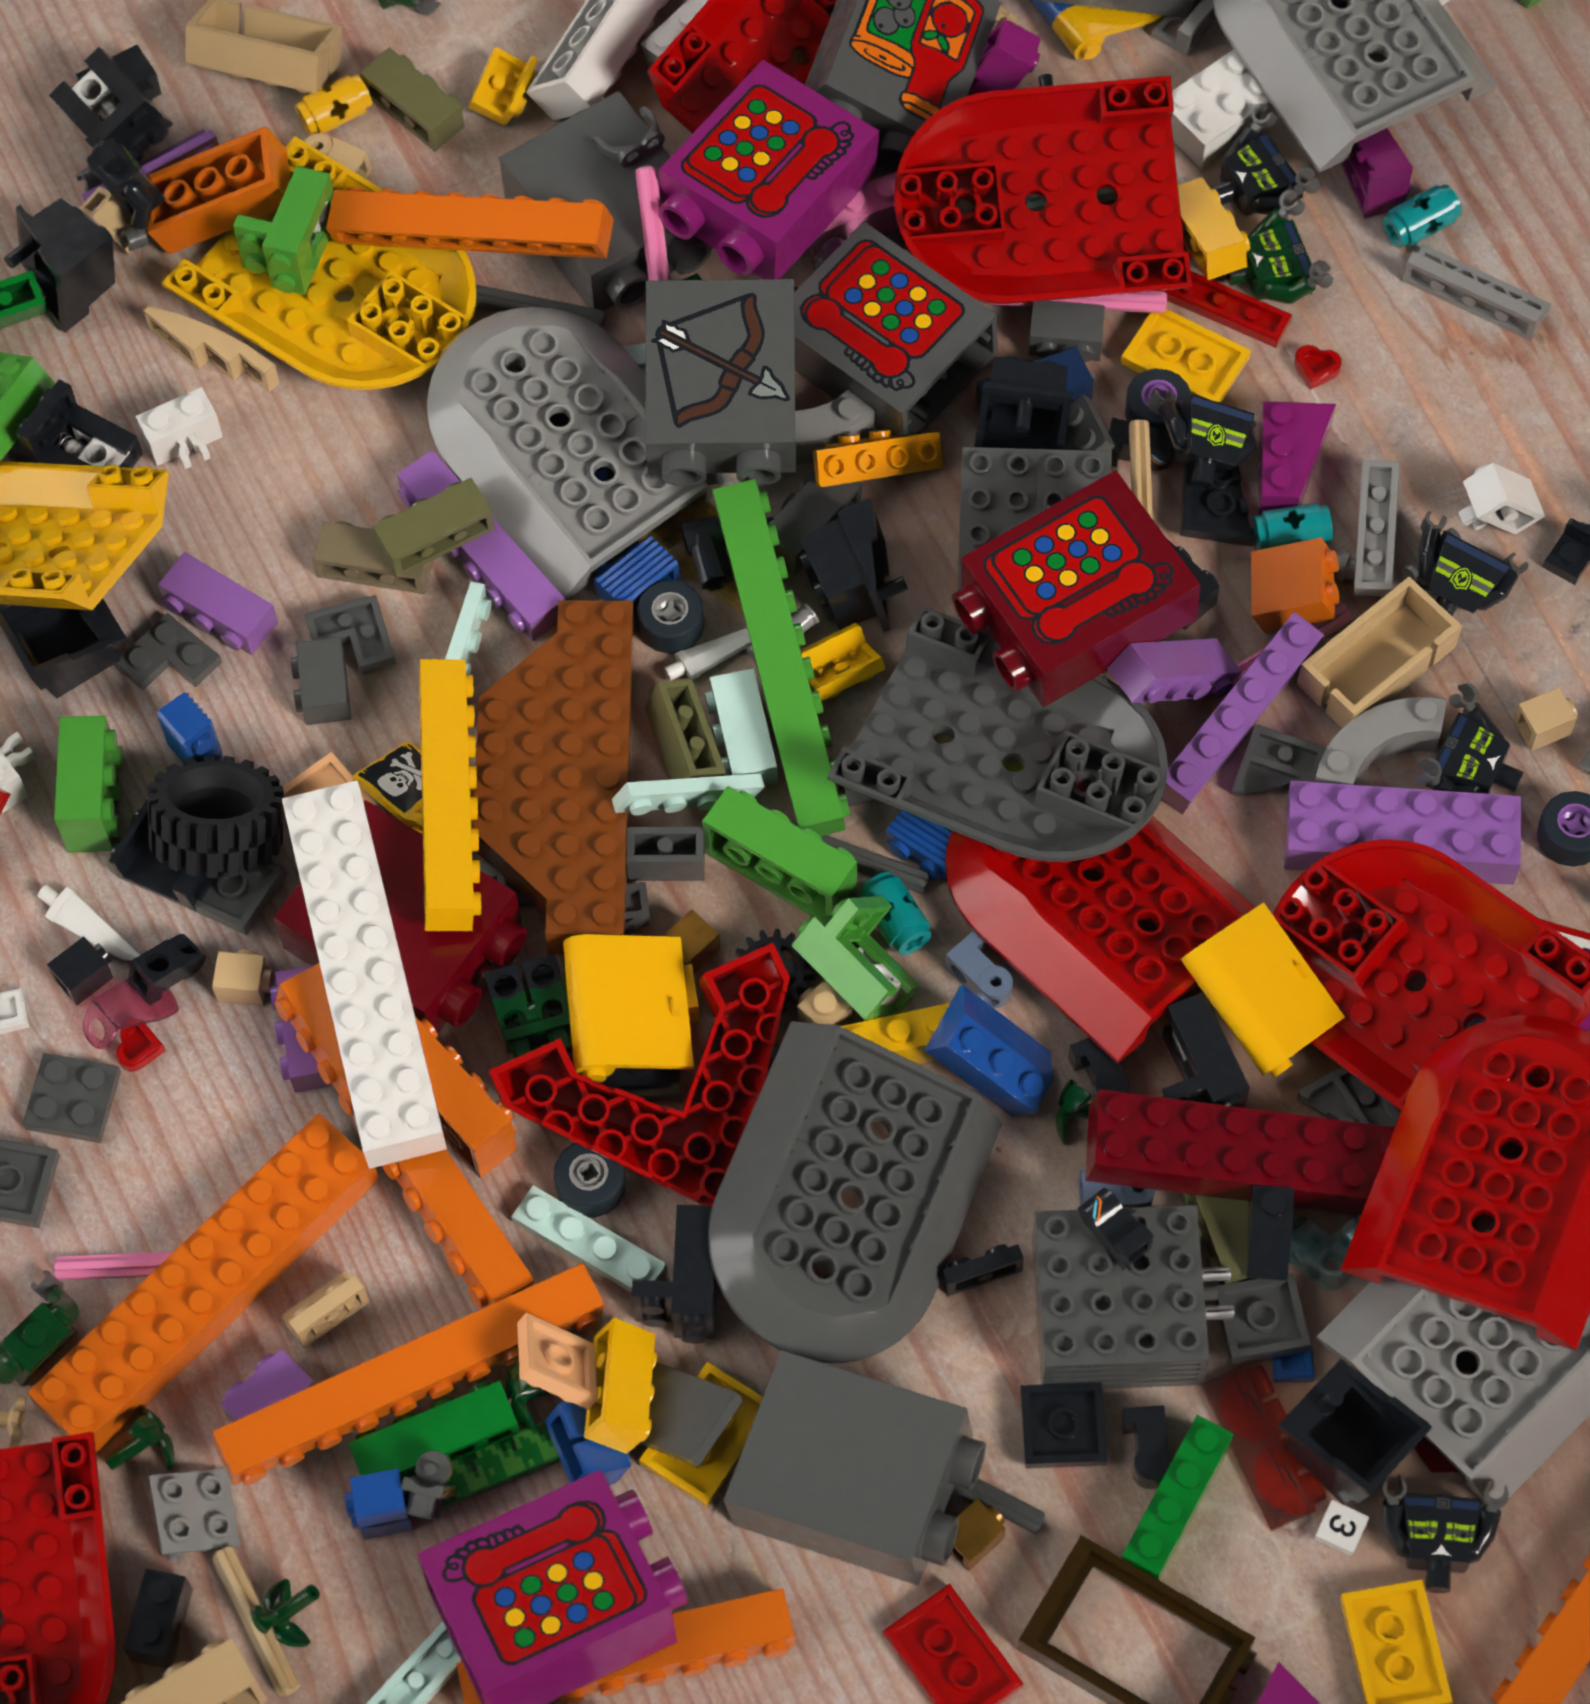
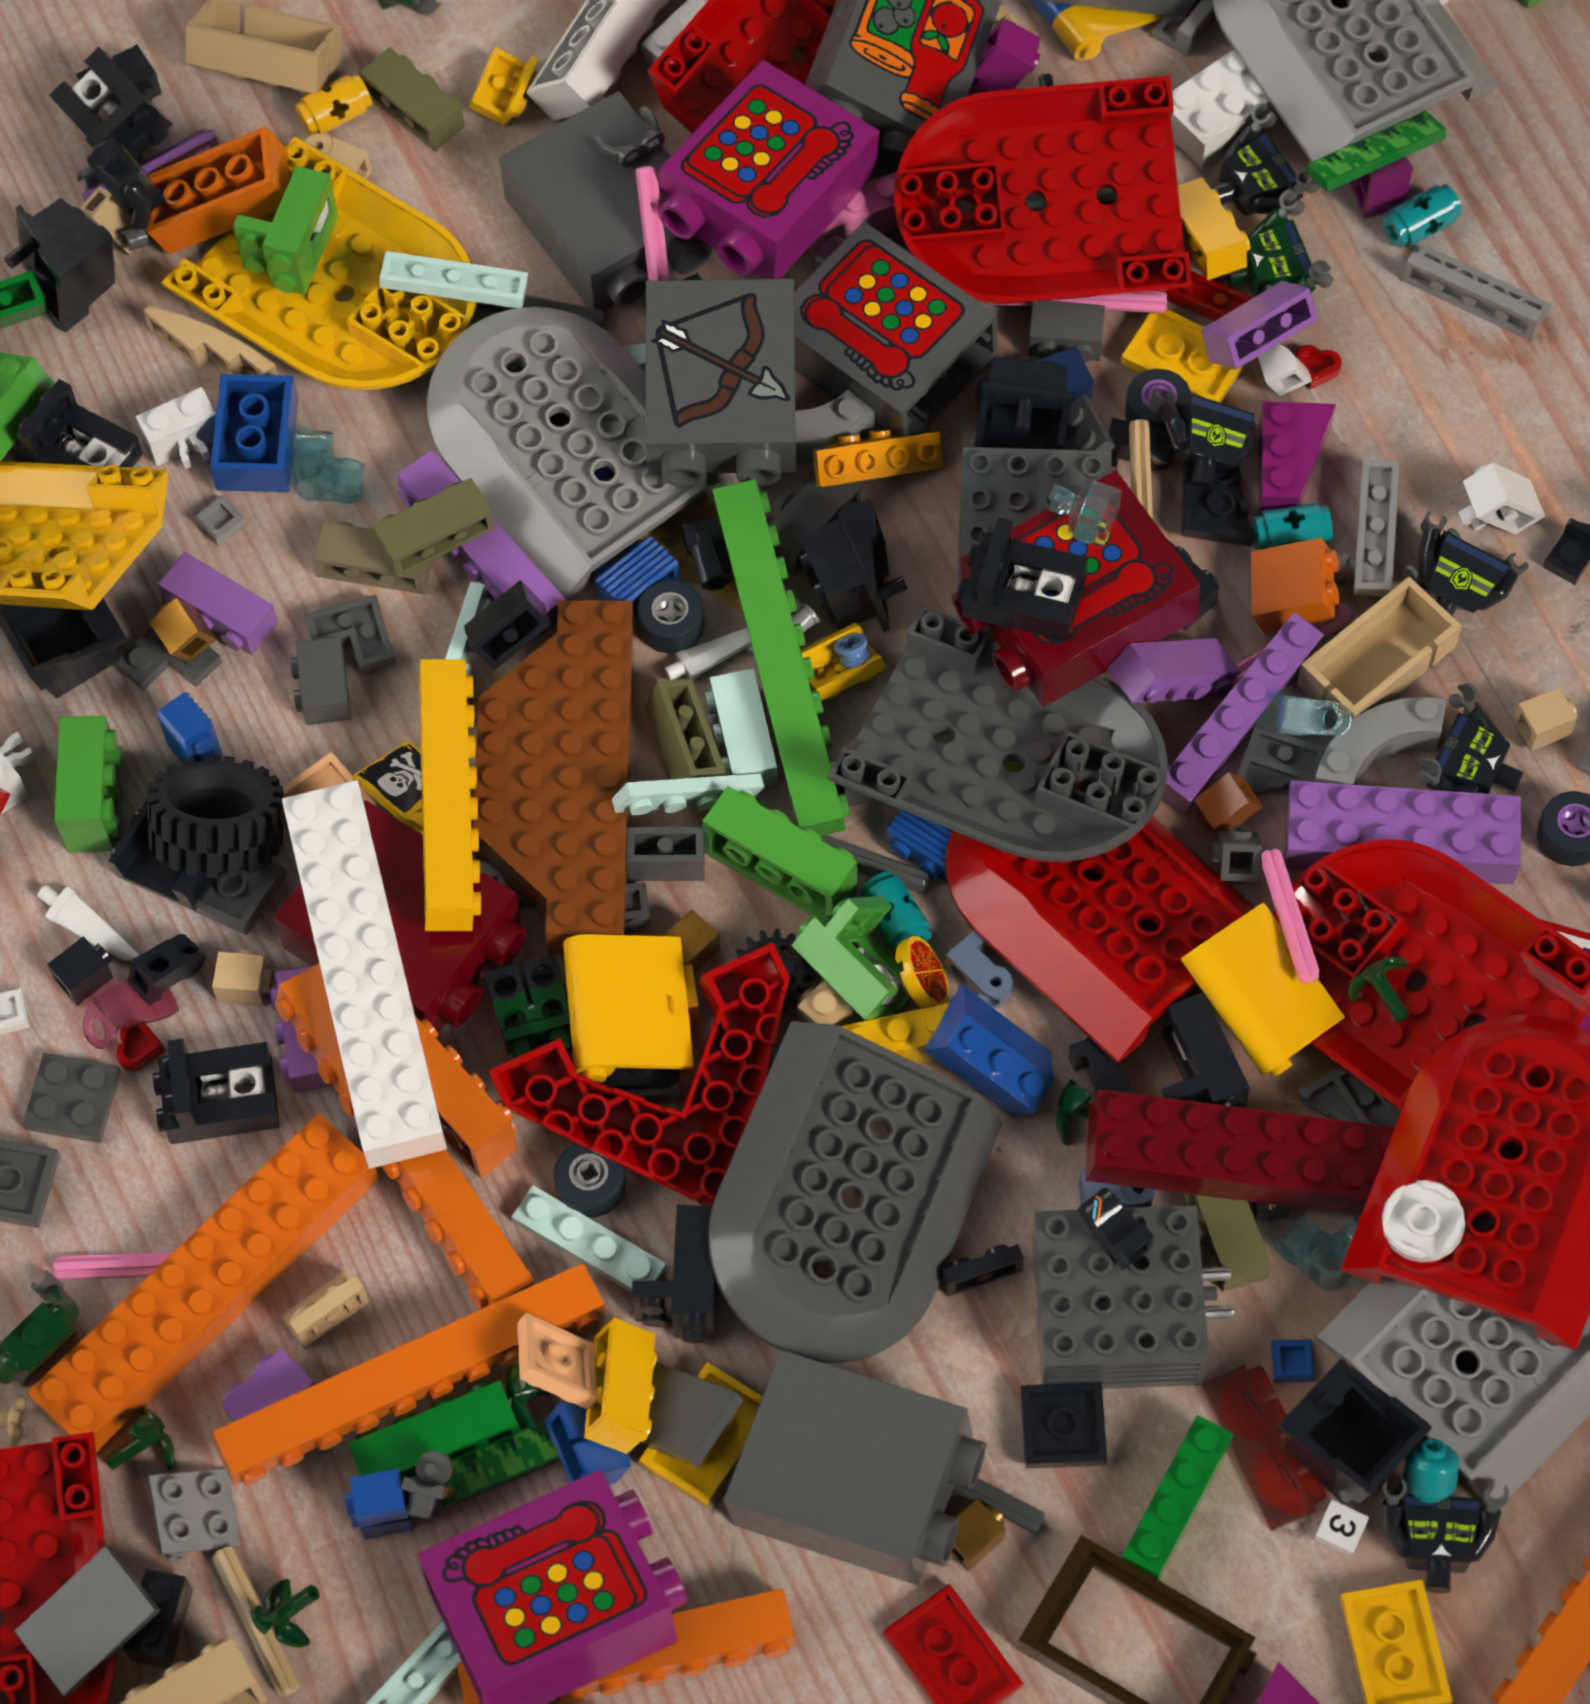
(87, 1620): none -> dark grey tile
(182, 630): none -> pearl gold brick
(220, 520): none -> light grey tile
(221, 1074): none -> black brick
(254, 433): none -> blue brick
(335, 477): none -> clear light blue piece
(453, 279): none -> light aqua plate
(470, 223): orange brick -> none
(507, 625): none -> black brick
(852, 650): none -> medium blue bush
(923, 973): none -> tile
(1033, 572): none -> black brick
(1089, 511): none -> clear light blue brick
(1151, 1443): black leg -> none
(1227, 803): none -> dark orange brick
(1240, 867): none -> dark grey brick
(1259, 324): none -> medium lavender brick
(1265, 1320): dark grey plate -> none
(1269, 1232): black slope -> none
(1283, 370): none -> white brick
(1290, 916): none -> bright pink axle
(1308, 716): none -> clear light blue piece
(1376, 151): none -> green tile
(1376, 976): none -> dark green plant
(1423, 1221): none -> white tile
(1431, 1472): none -> teal head

